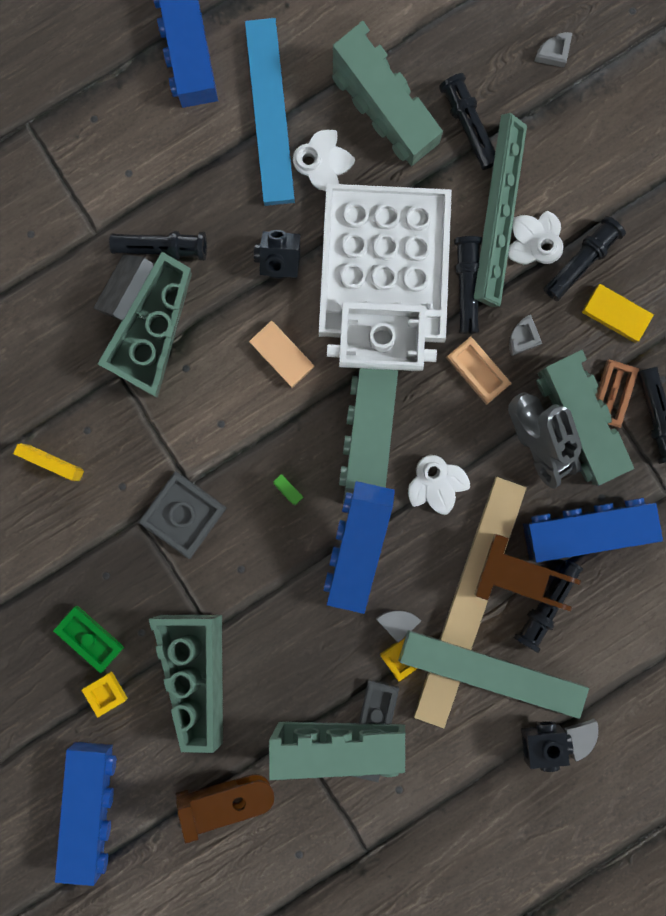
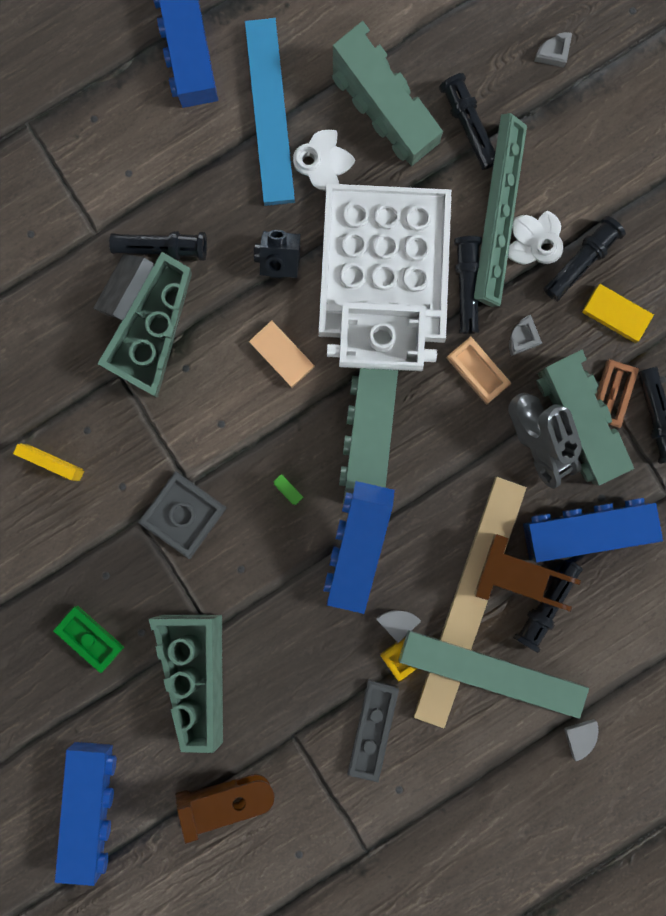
(104, 694): yellow plate -> none
(336, 750): sand green wedge -> none
(437, 489): white plate -> none
(546, 746): black brick -> none

